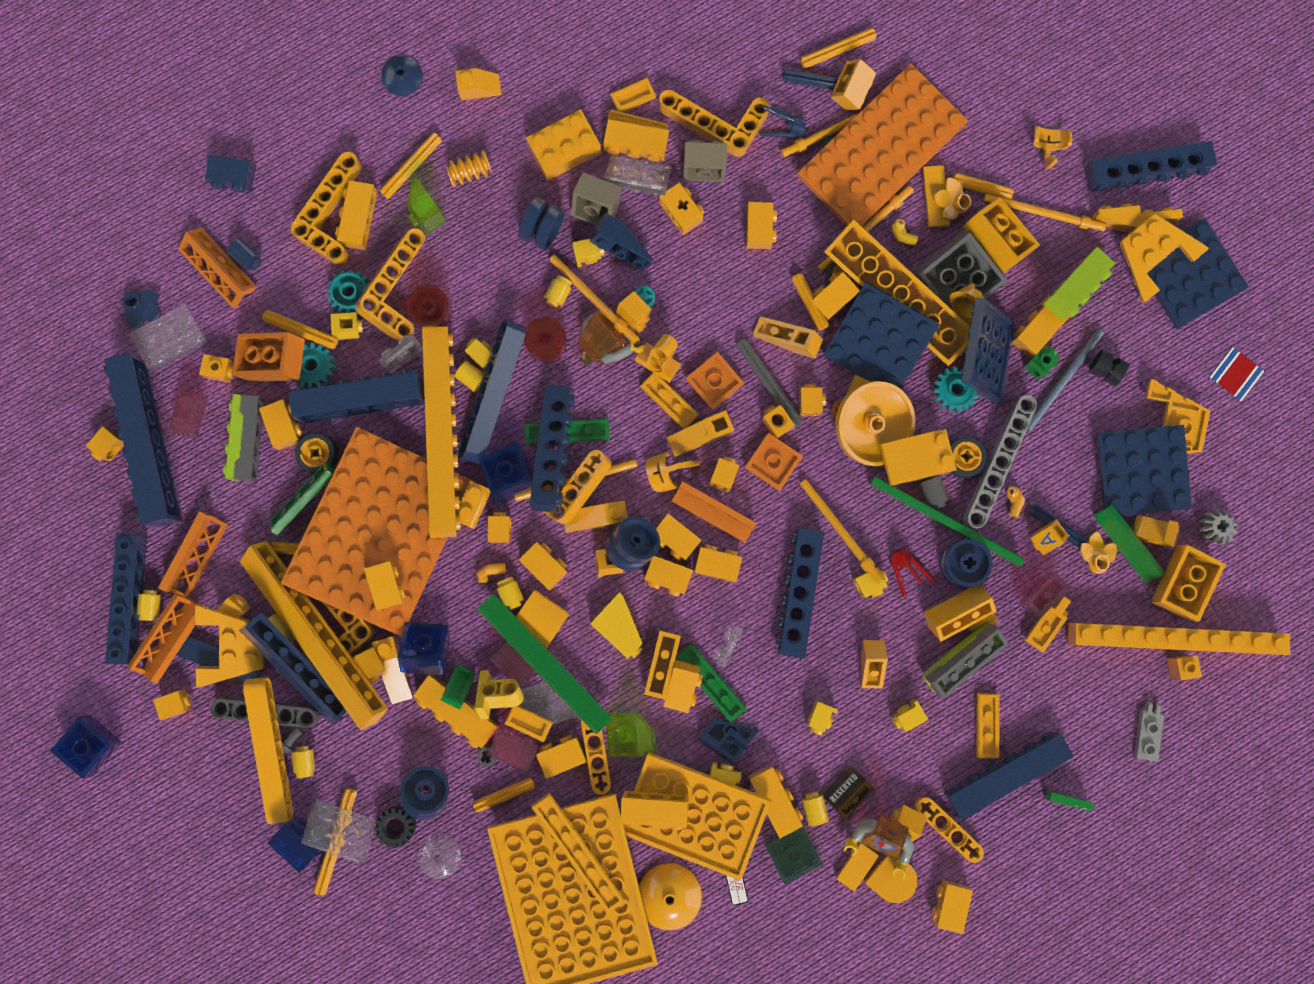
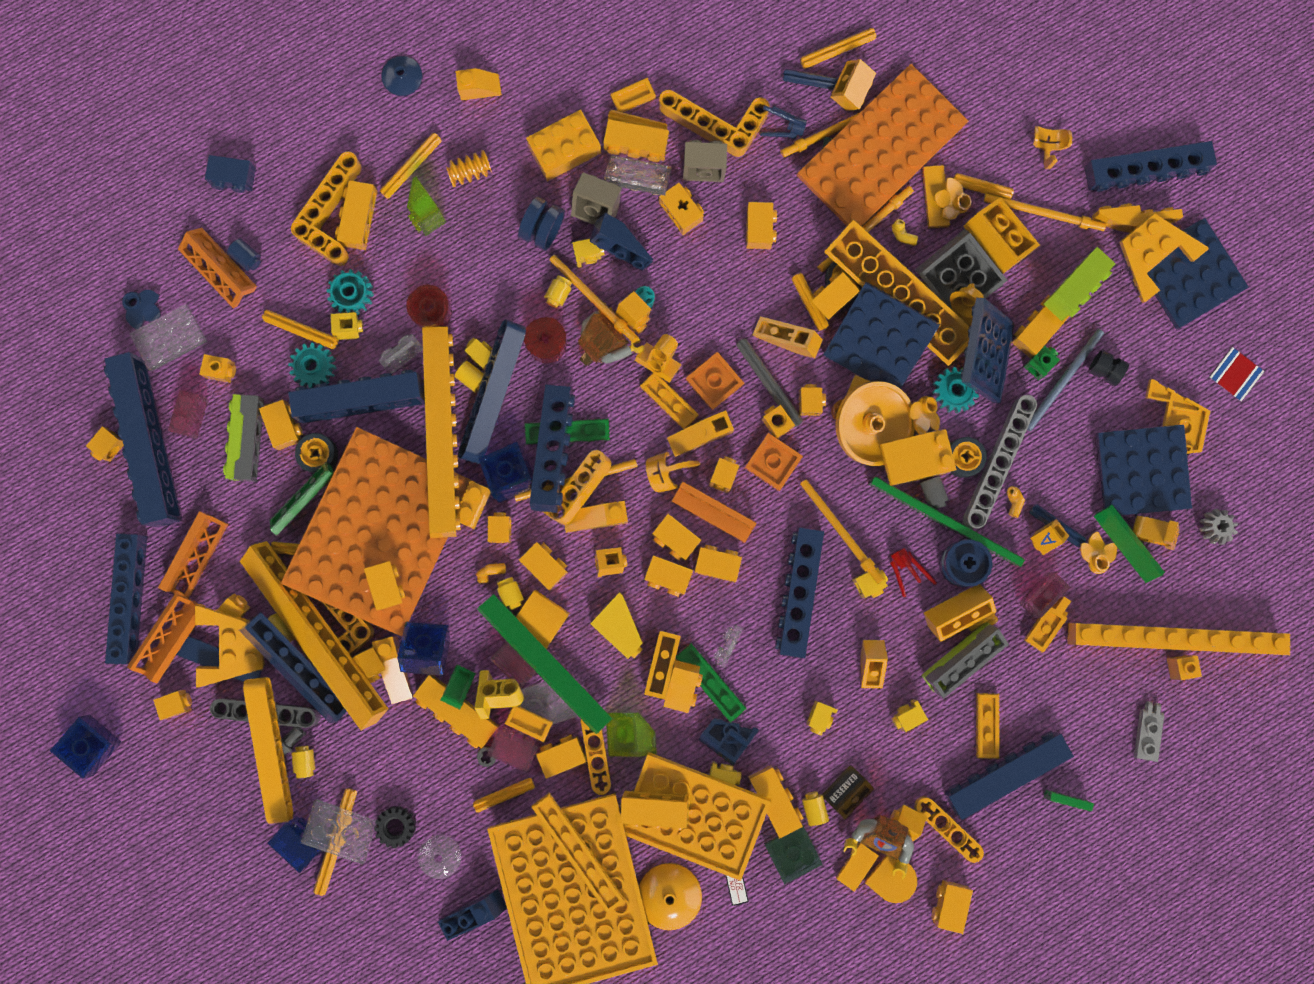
(148, 605): yellow brick -> none
(268, 356): orange brick -> none
(387, 283): light orange beam -> none
(428, 780): dark blue wheel -> none
(473, 915): none -> dark blue slope
(632, 544): dark blue wheel -> none
(924, 414): none -> light orange plate
(1188, 583): light orange brick -> none

